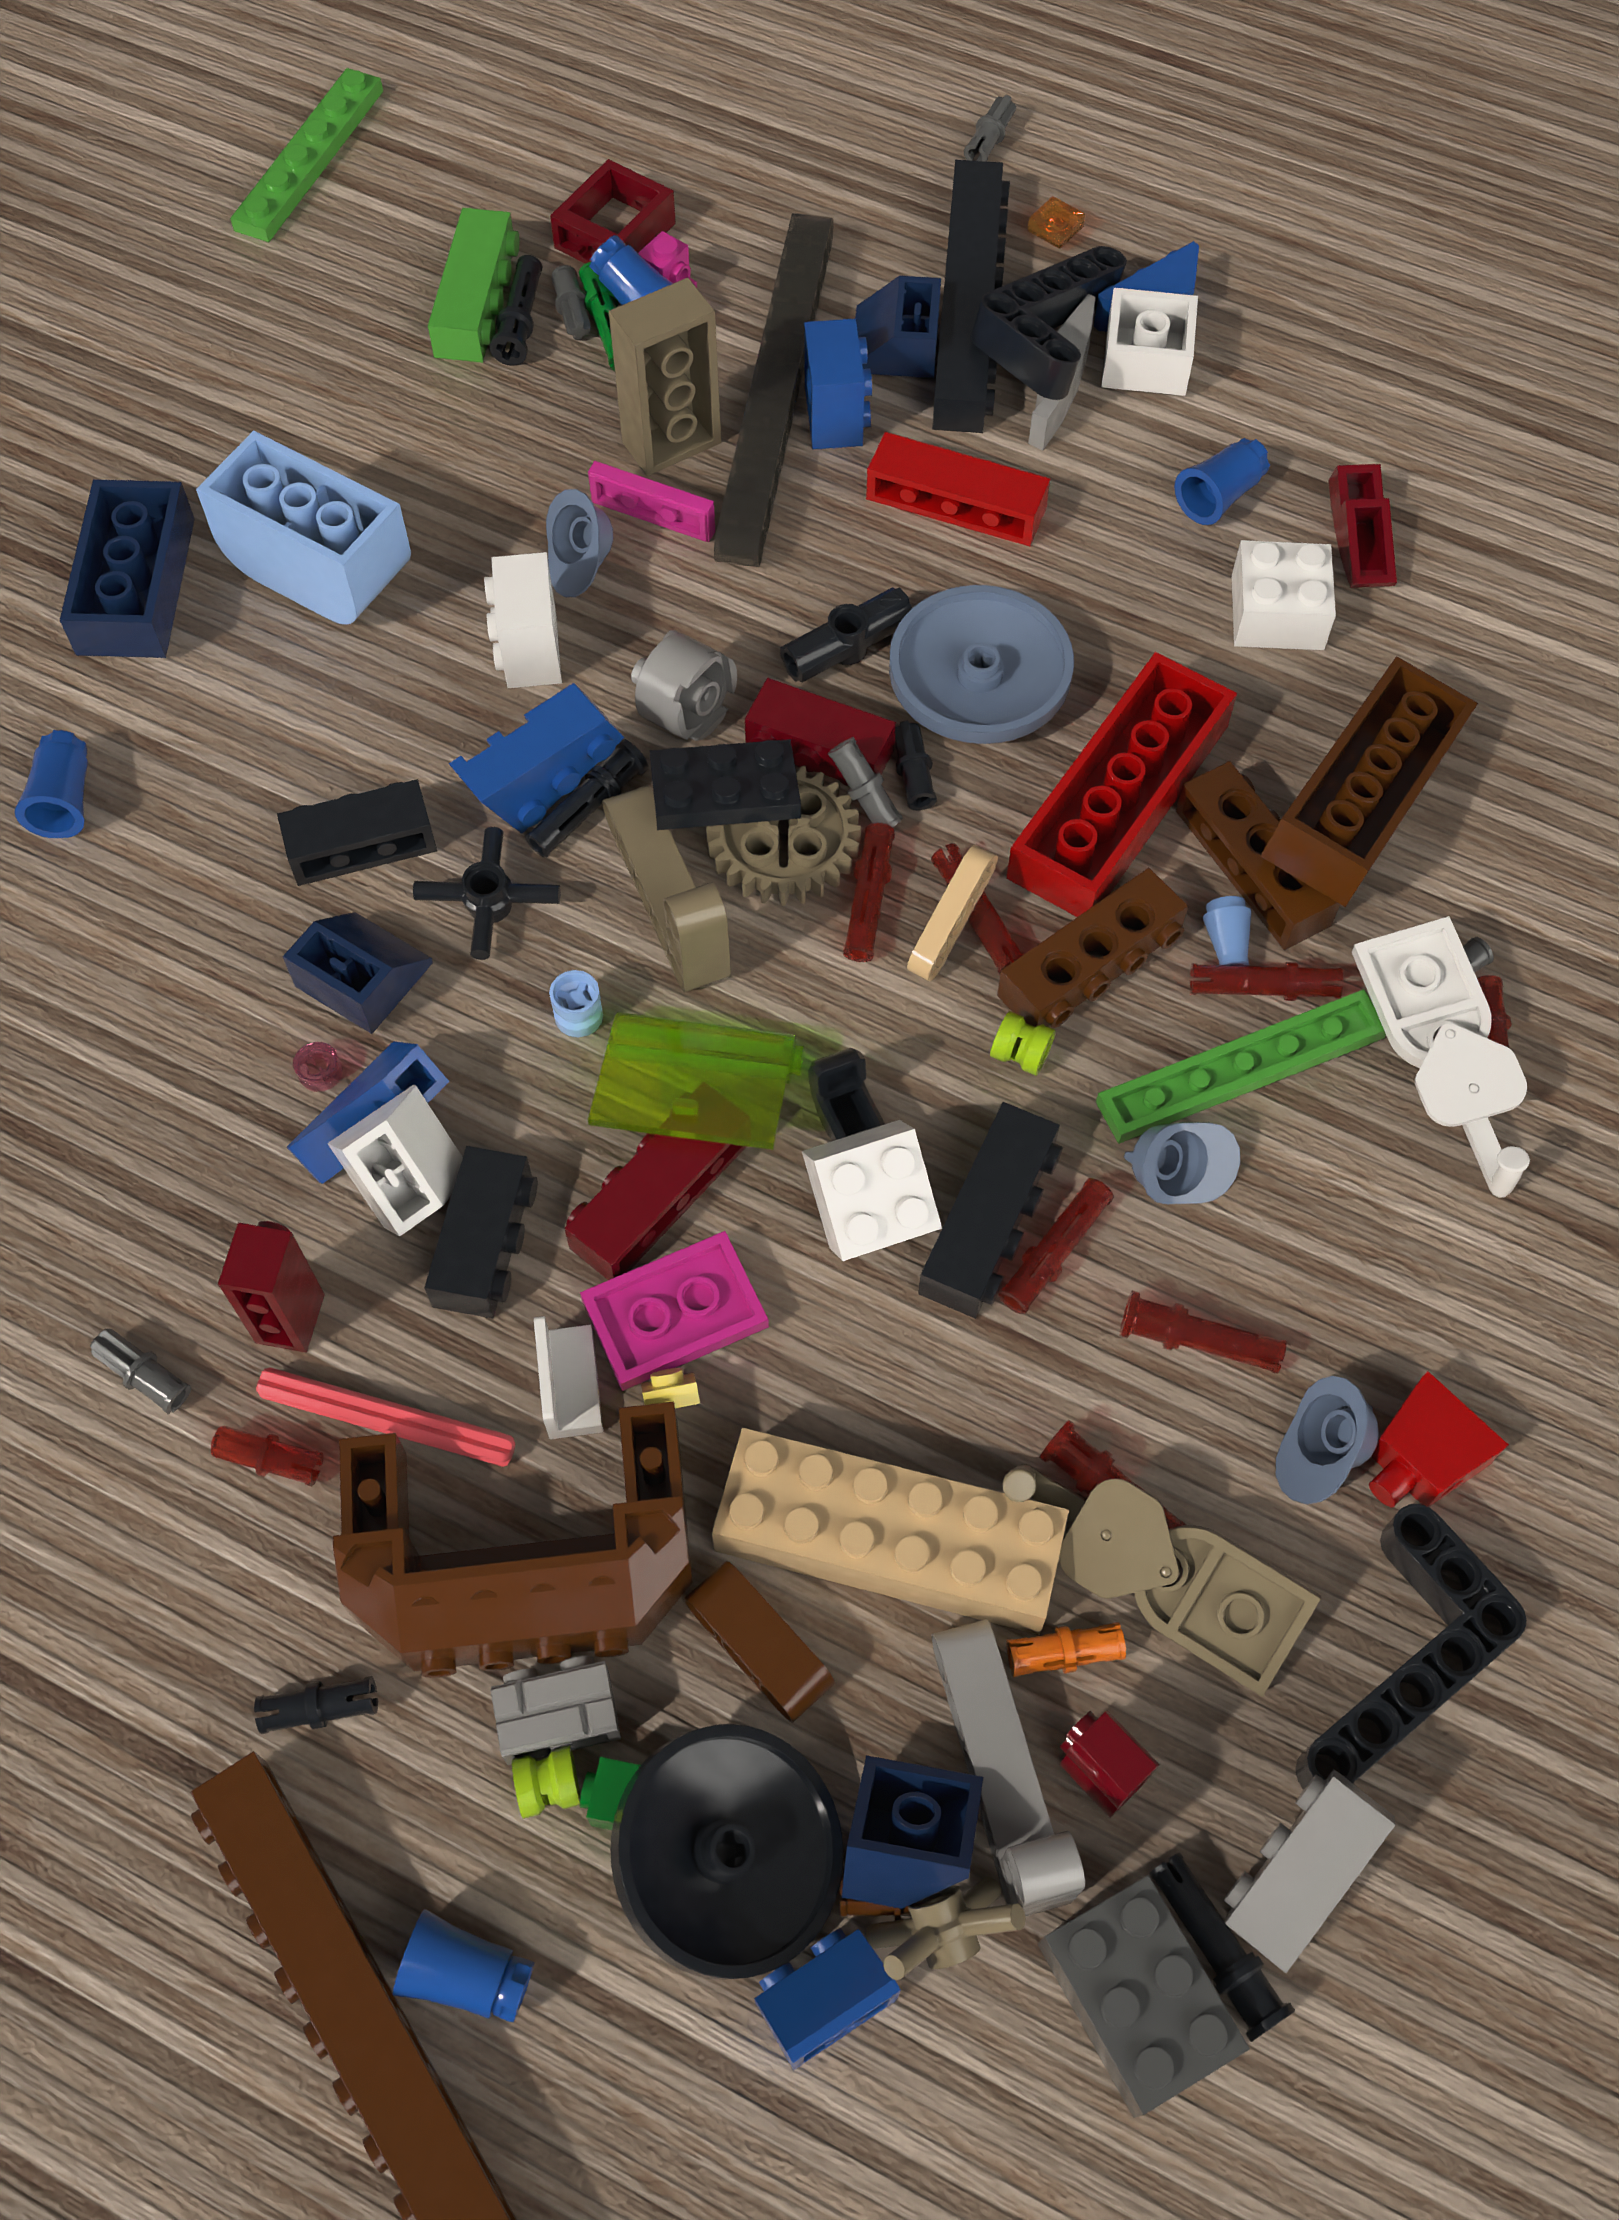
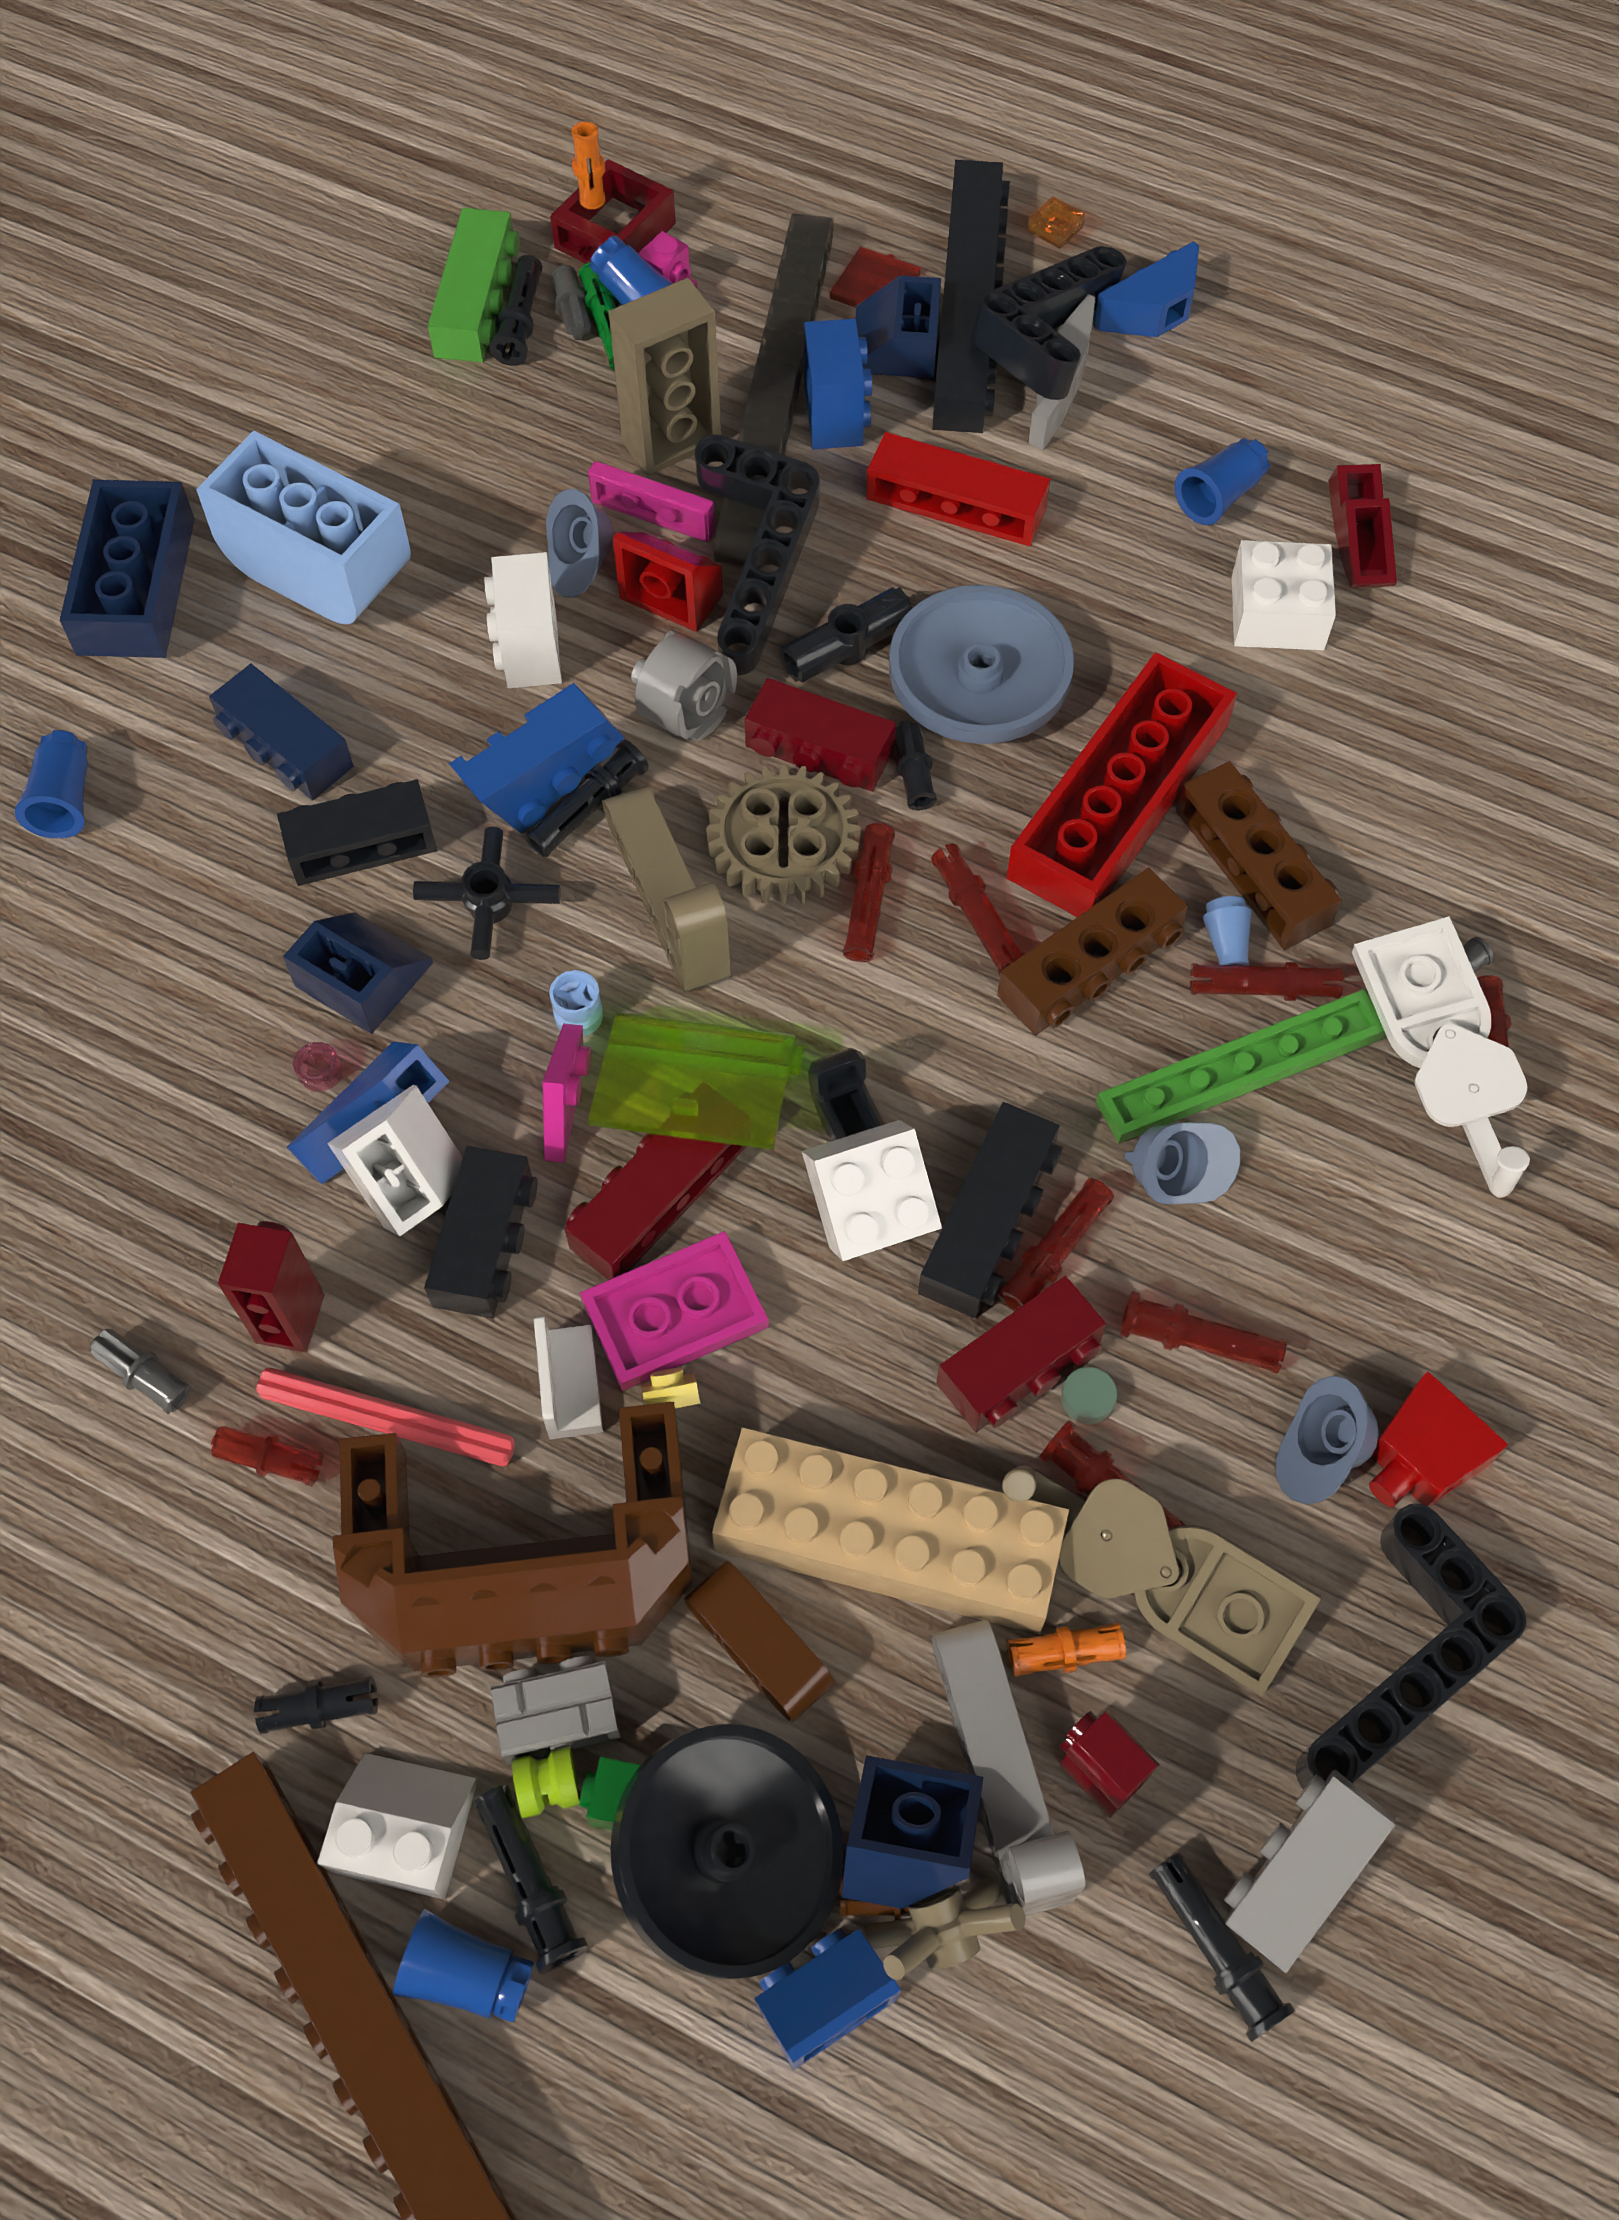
(280, 732): none -> dark blue brick
(306, 155): bright green plate -> none
(398, 1825): none -> white slope
(539, 1902): none -> black pin
(563, 1090): none -> dark pink wing
(586, 146): none -> orange pin
(666, 578): none -> red slope
(724, 784): black plate -> none
(769, 546): none -> black beam
(864, 783): dark grey pin -> none
(868, 274): none -> clear red piece
(952, 913): tan beam -> none
(990, 129): dark grey axle -> none
(1022, 1355): none -> dark red brick
(1033, 1048): lime wheel -> none
(1089, 1395): none -> sand green tile
(1142, 1997): dark grey brick -> none
(1150, 341): white brick -> none
(1368, 781): reddish brown brick -> none

